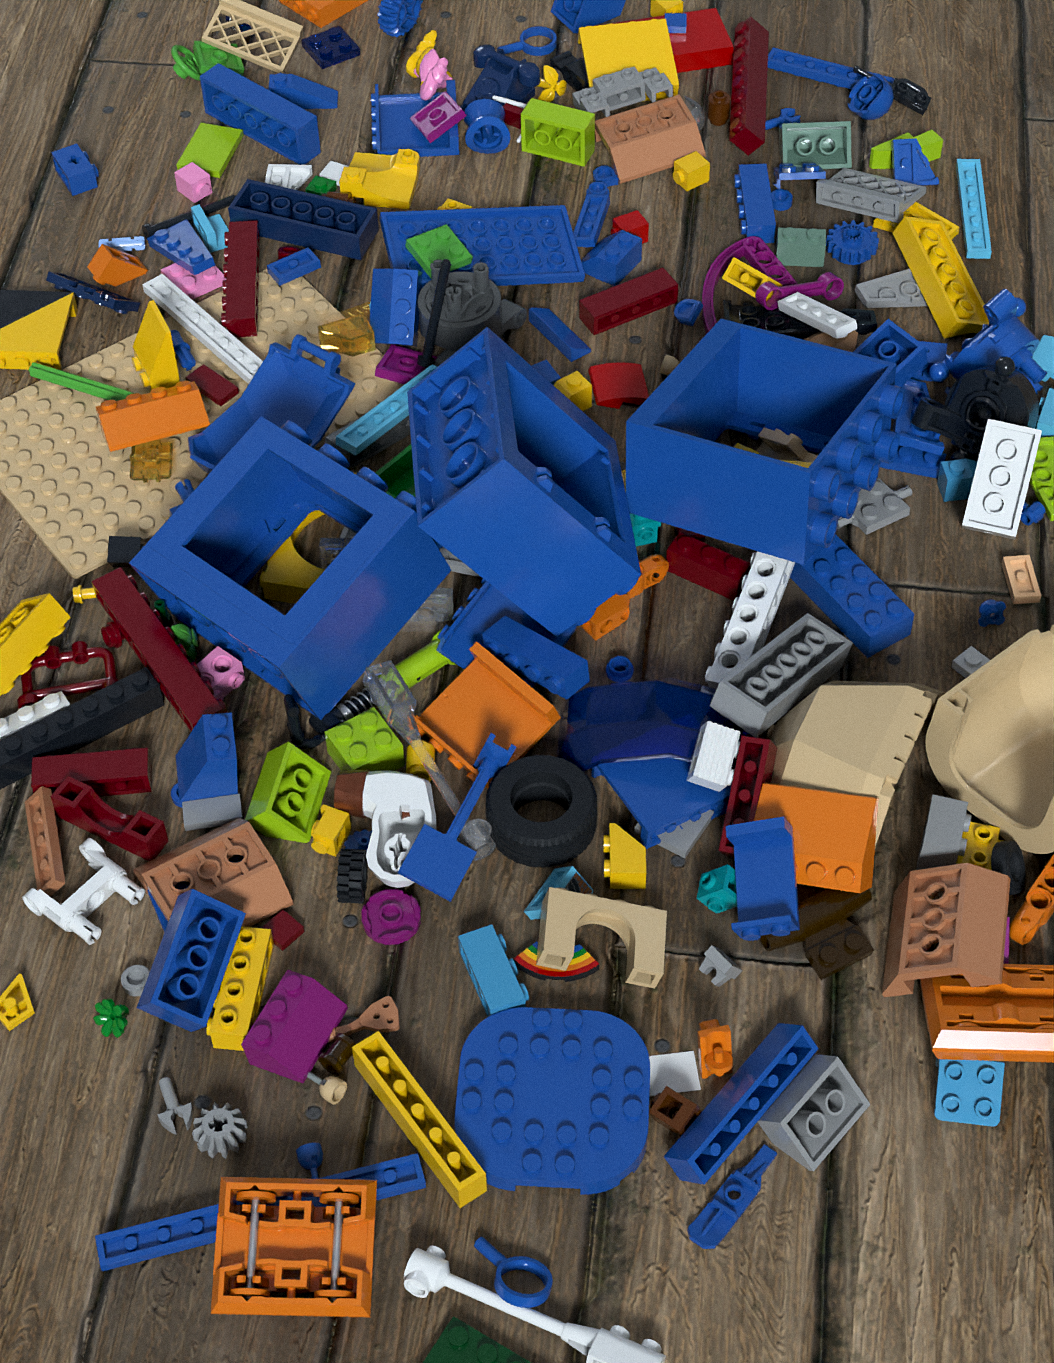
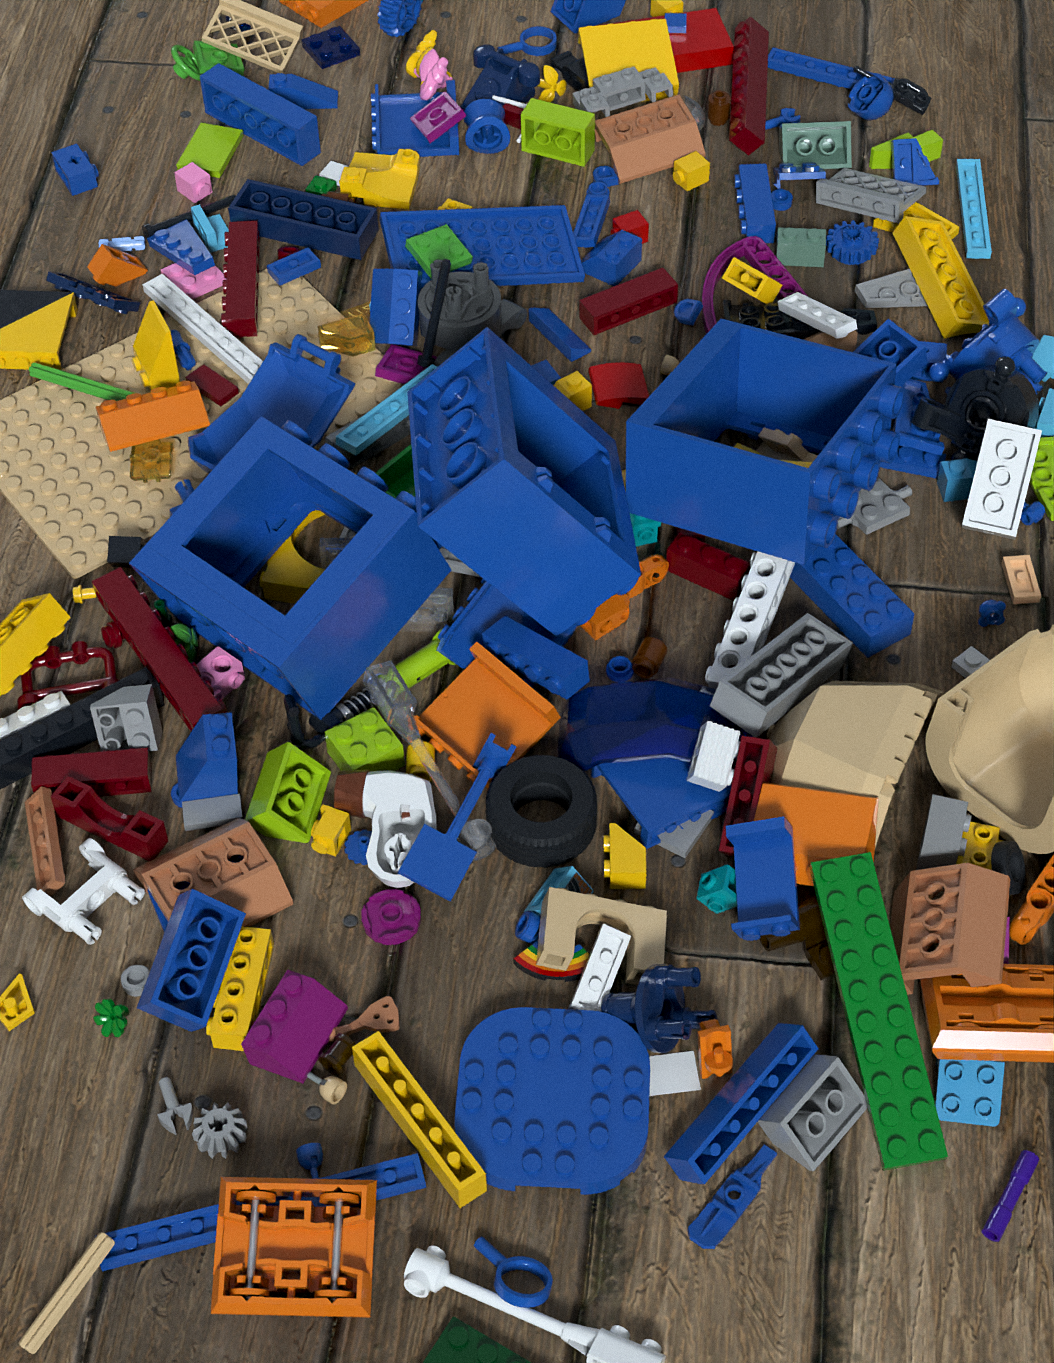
(66, 1293): none -> tan axle
(127, 719): none -> light grey slope
(284, 929): dark red tile -> none
(288, 175): white wing -> none
(352, 876): black tyre -> none
(491, 970): dark azure brick -> none
(527, 927): none -> blue tile
(600, 969): none -> white plate
(649, 657): none -> reddish brown brick
(659, 1006): none -> dark blue piece
(667, 1103): reddish brown brick -> none
(724, 966): light grey tile -> none
(808, 289): magenta piece -> none
(878, 1012): none -> green plate
(1002, 1212): none -> dark purple piece

